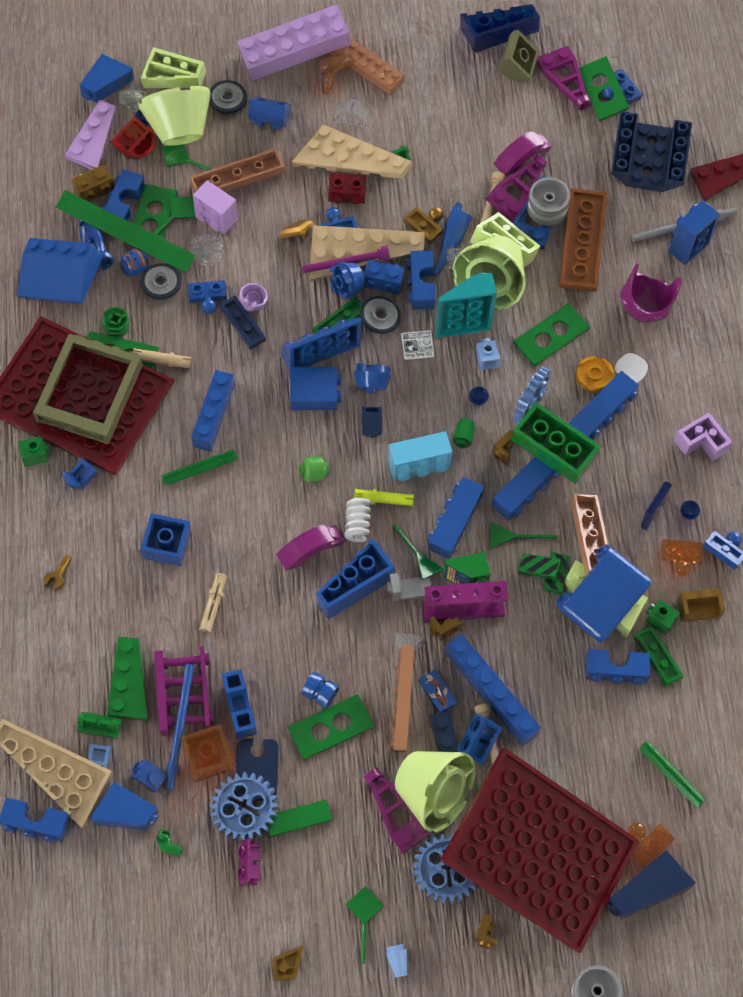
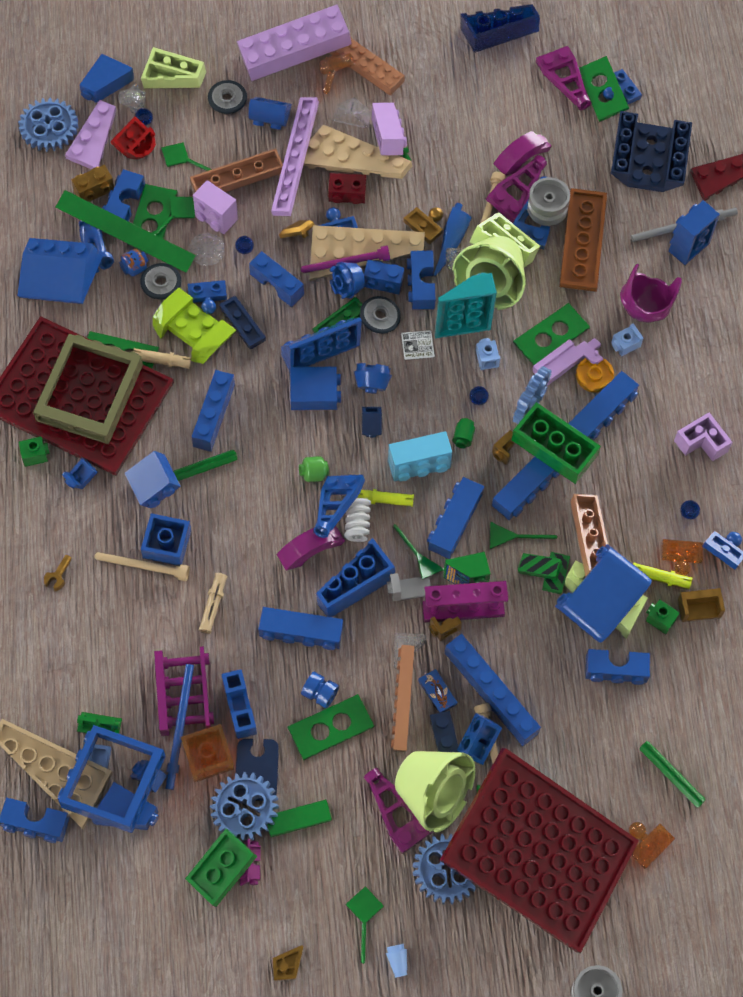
(44, 121): none -> medium blue gear
(112, 328): green wheel -> none
(127, 689): green wing -> none
(130, 820): none -> blue window
(152, 479): none -> brick
(165, 844): green arm -> none
(176, 114): yellowish green cone -> none
(180, 572): none -> tan piece
(191, 325): none -> lime piece
(221, 867): none -> green plate
(244, 245): none -> clear blue plate
(253, 297): lavender piece -> none
(267, 270): none -> blue arch
(295, 157): none -> lavender plate
(300, 628): none -> blue brick
(336, 485): none -> blue plate
(388, 129): none -> lavender brick
(485, 928): pearl gold bracket -> none
(519, 57): olive brick -> none
(568, 356): none -> lavender piece
(627, 340): none -> light blue brick
(633, 366): white sticker -> none
(653, 885): dark blue slope -> none
(655, 505): clear blue tile -> none
(659, 656): green tile -> none
(669, 578): none -> neon yellow pin

